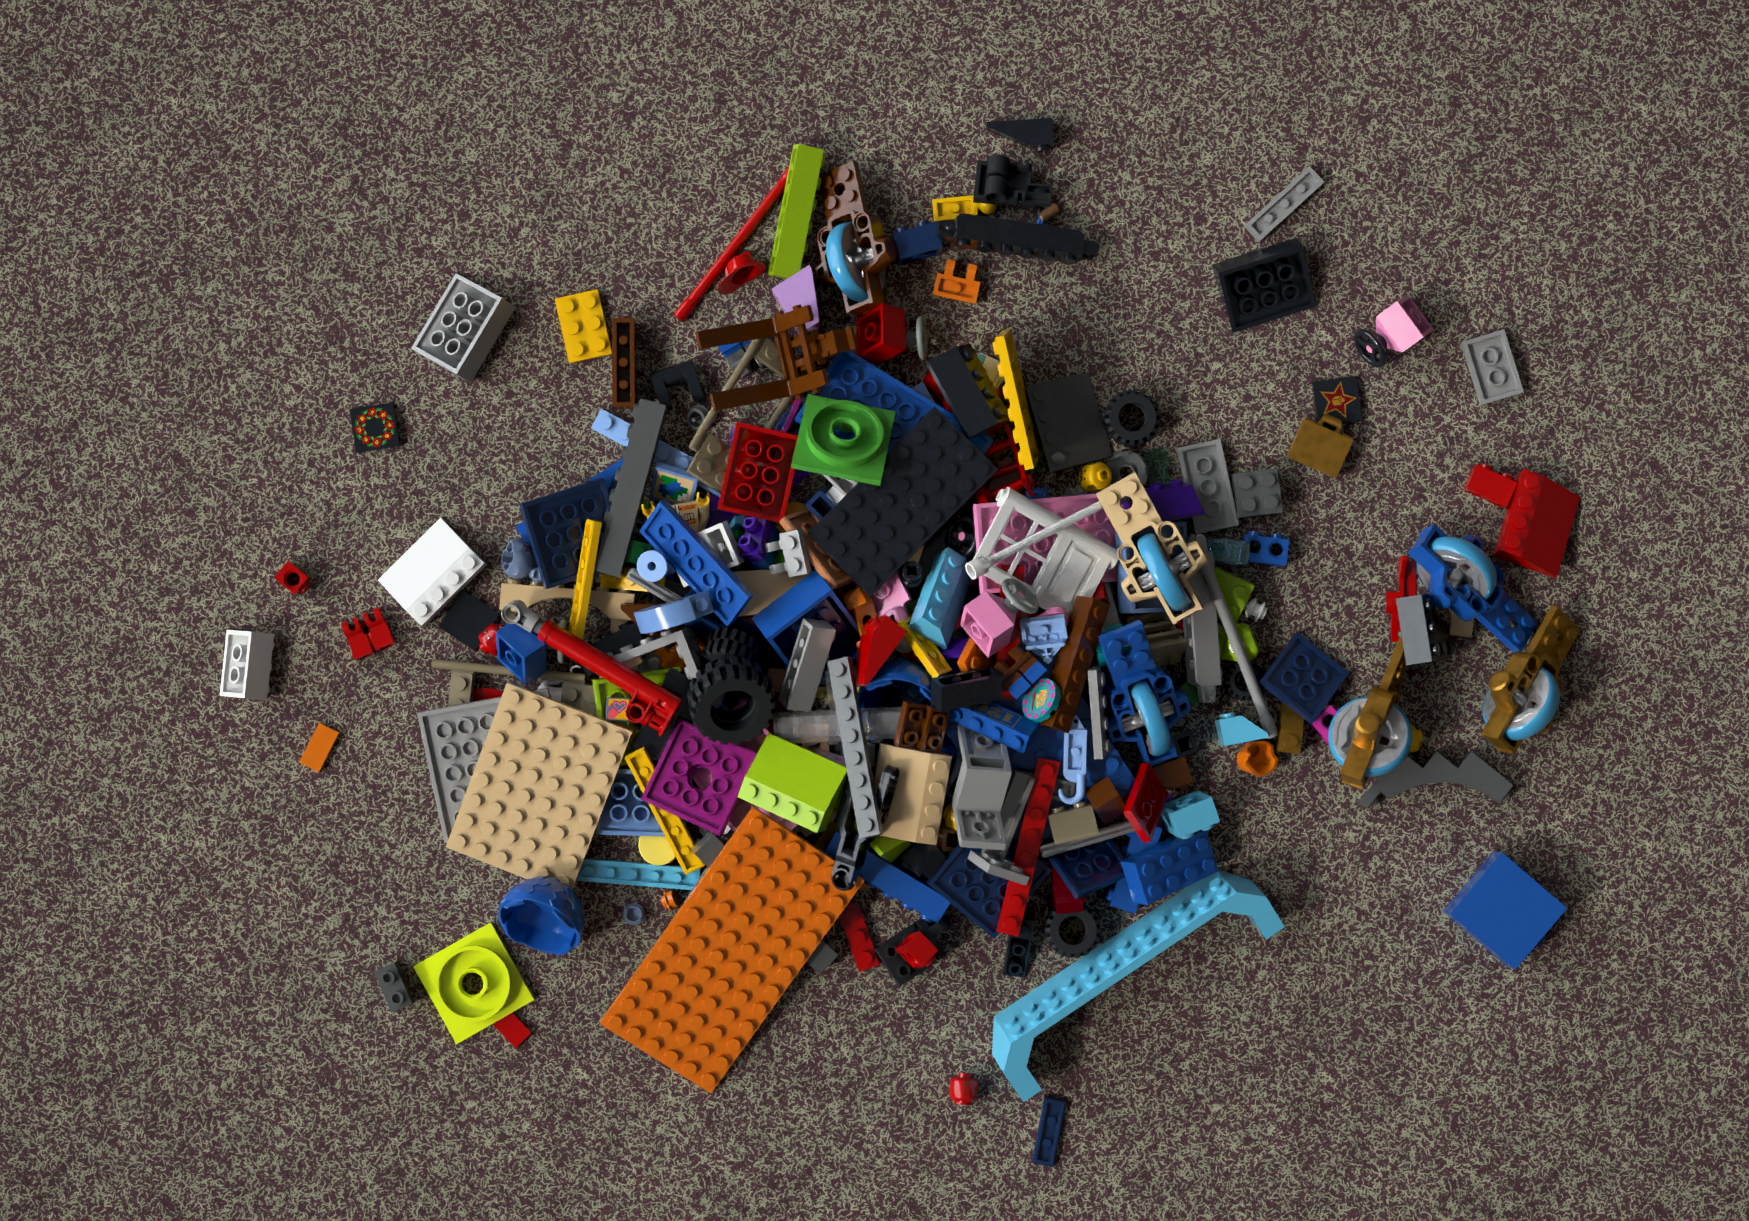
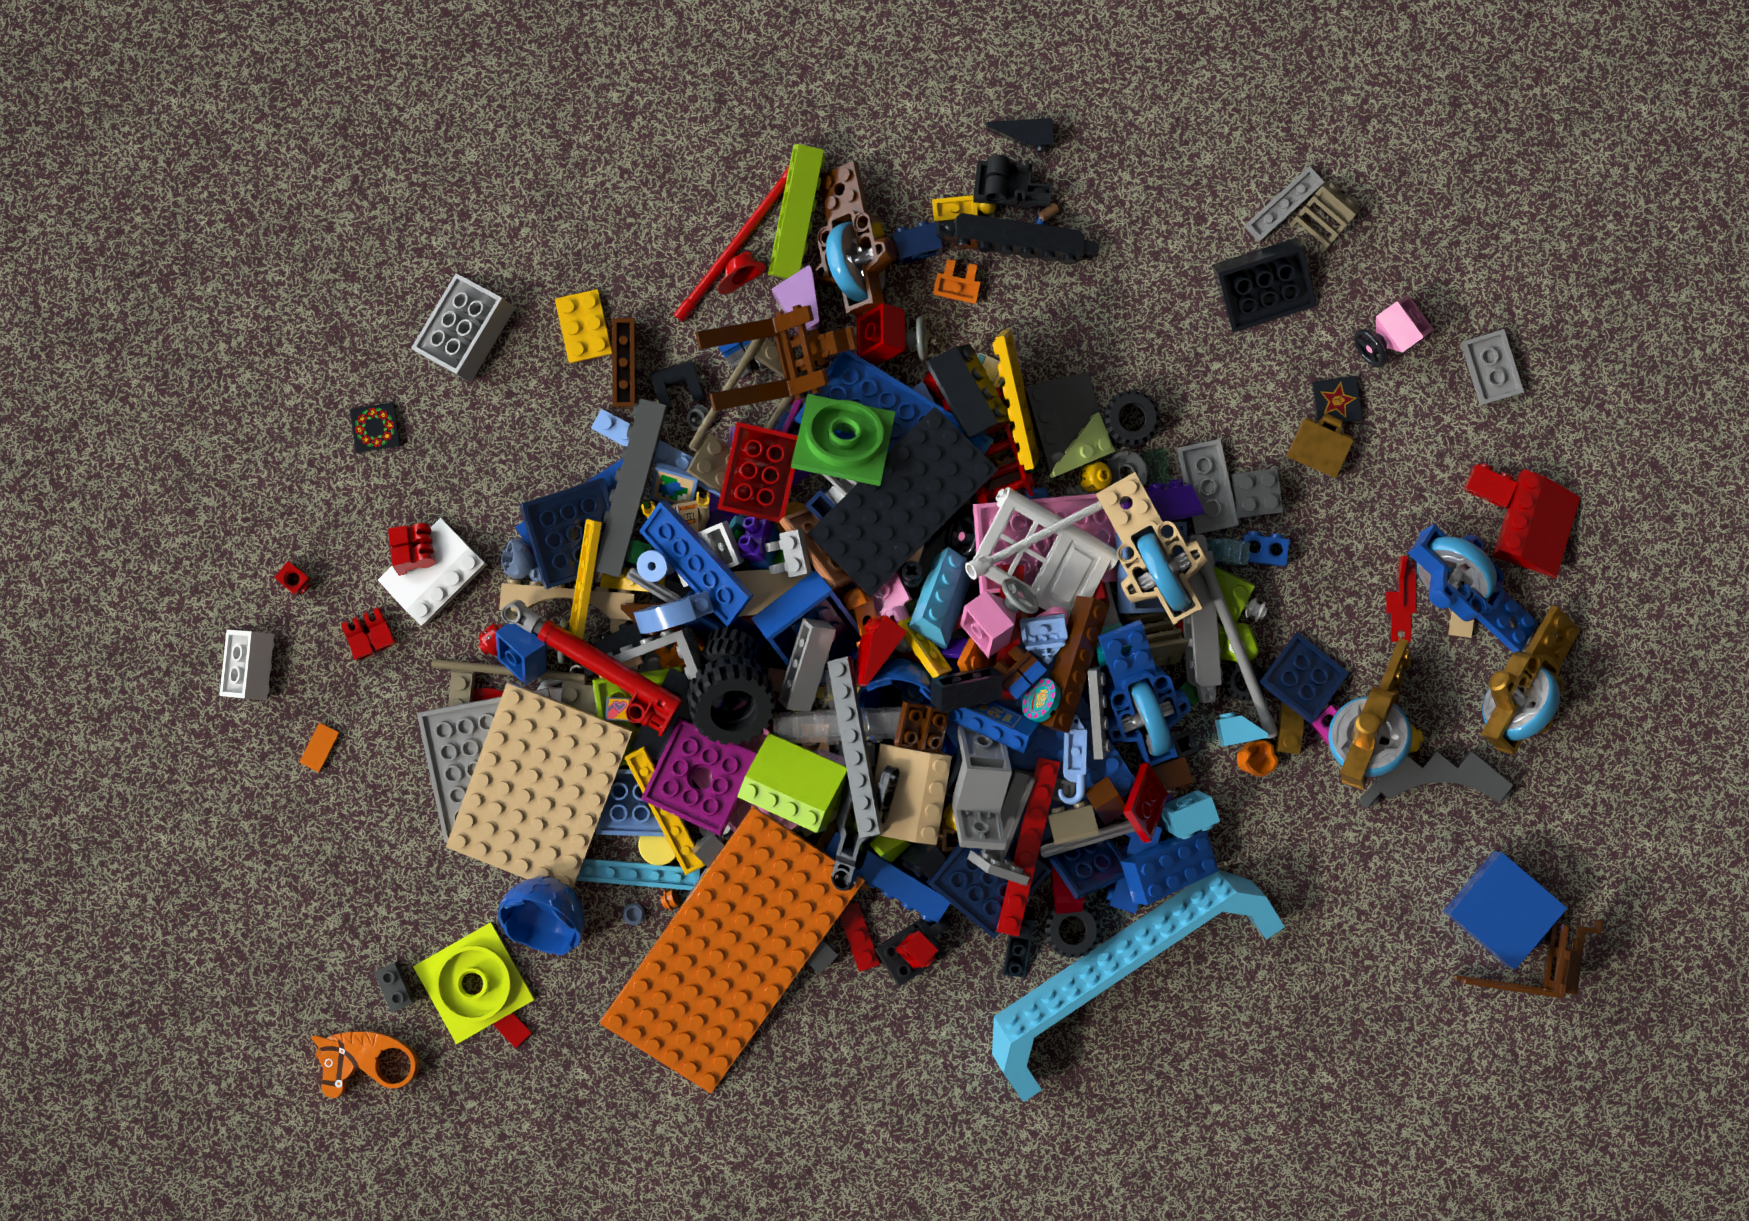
(347, 1051): none -> orange animal
(411, 547): none -> red legs
(468, 619): black tile -> none
(964, 1089): red head -> none
(1048, 1131): dark blue tile -> none
(1090, 445): none -> yellowish green wing
(1336, 205): none -> dark tan plate
(1421, 631): slope -> none
(1567, 966): none -> reddish brown piece

